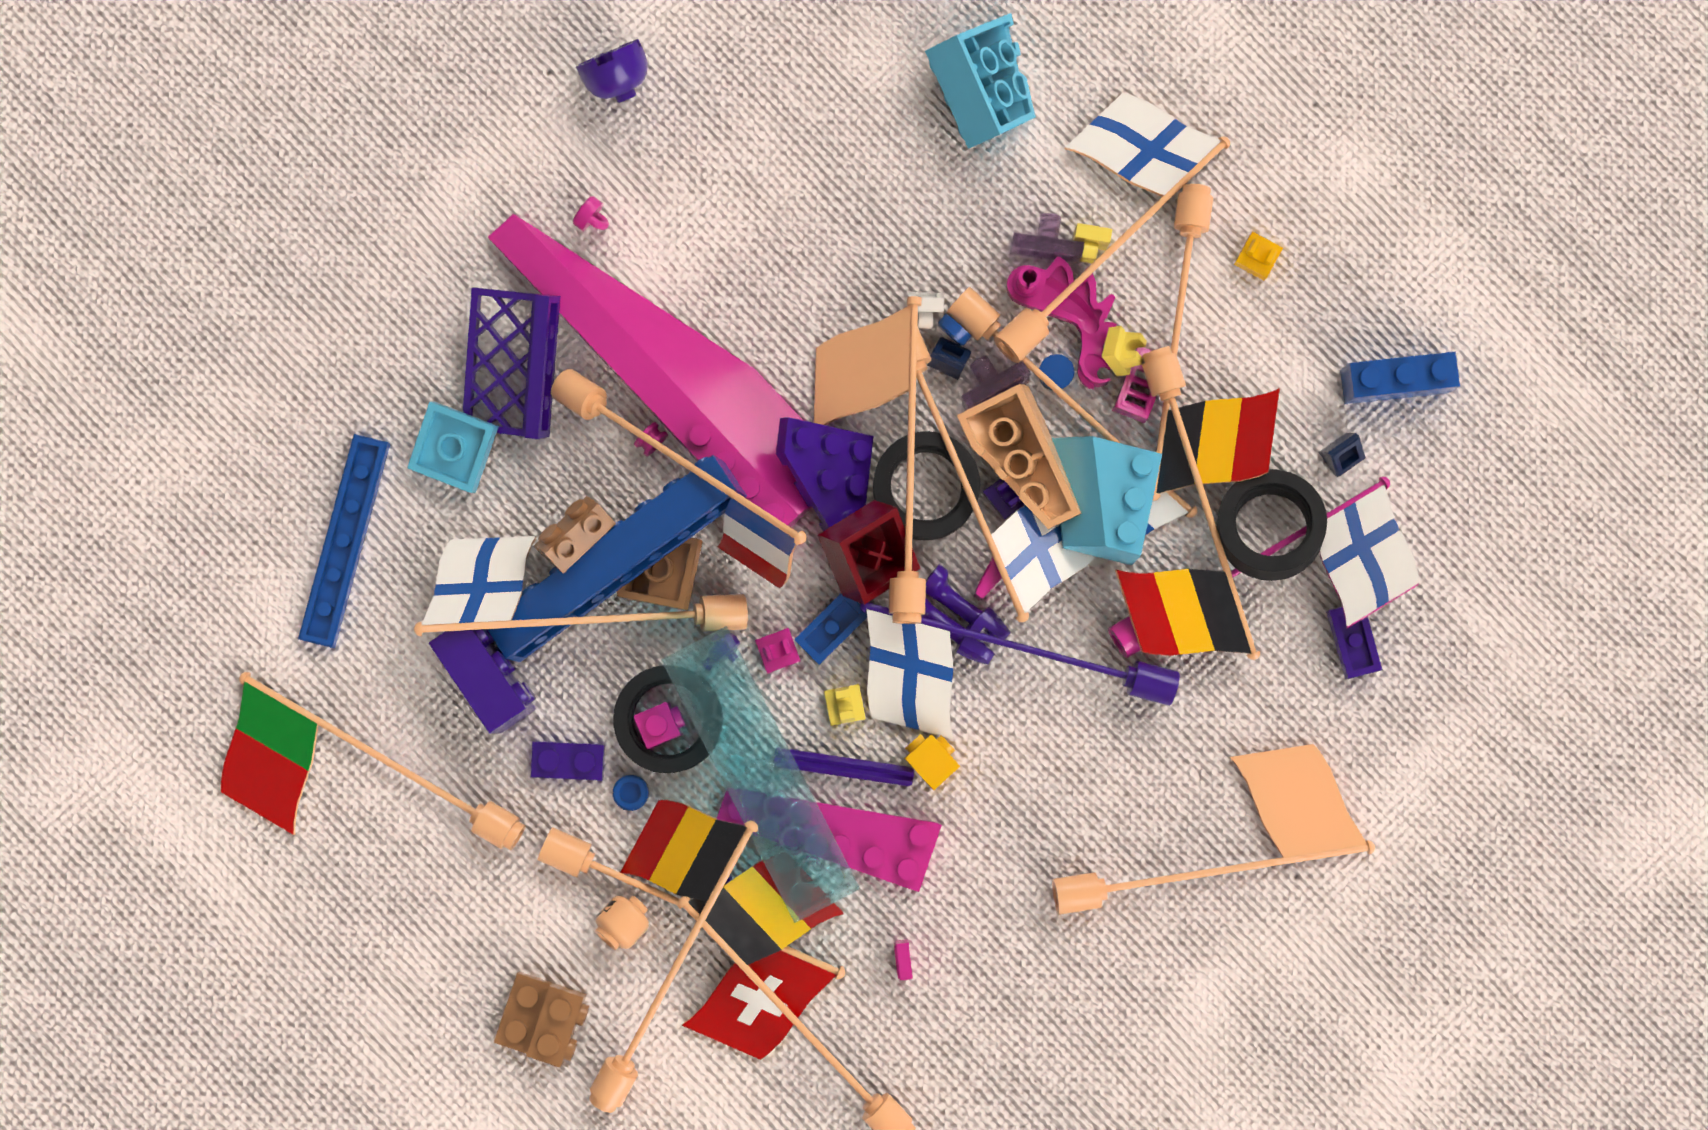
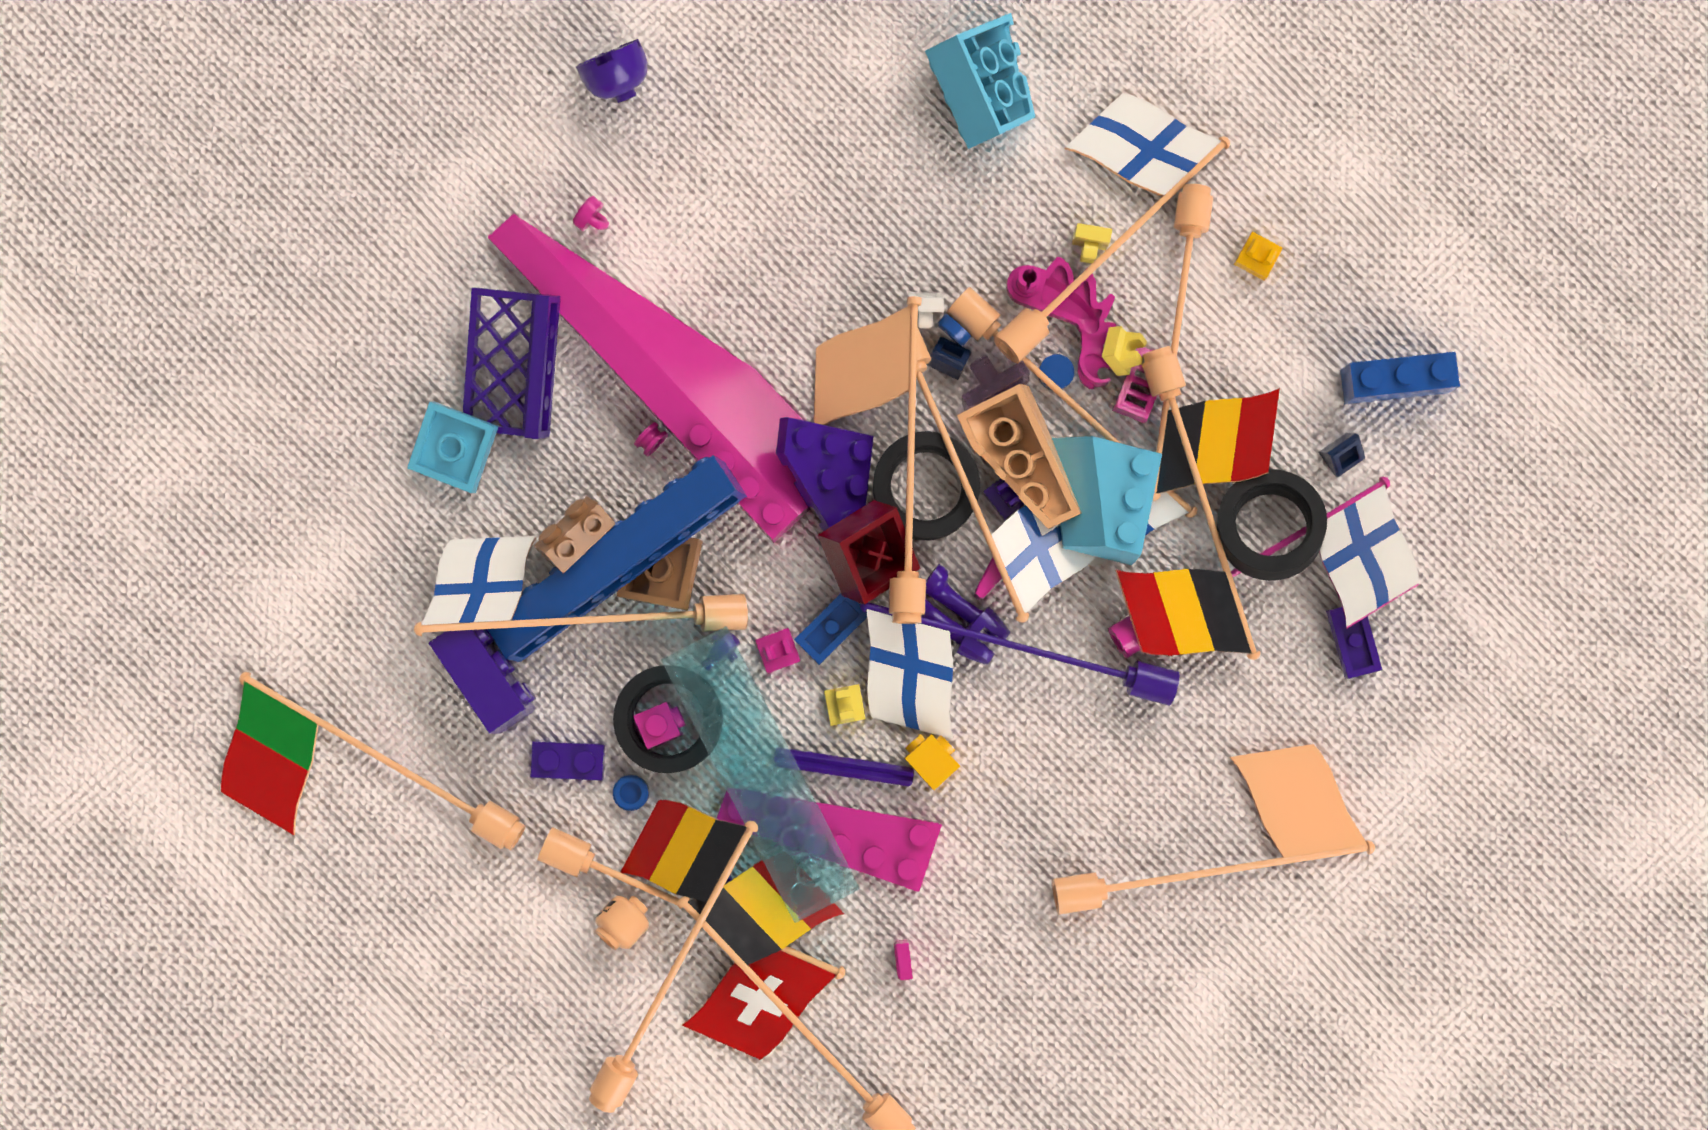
(344, 541): blue tile -> none
(542, 1019): medium nougat plate -> none
(748, 530): flag -> none
(1046, 243): clear purple tile -> none

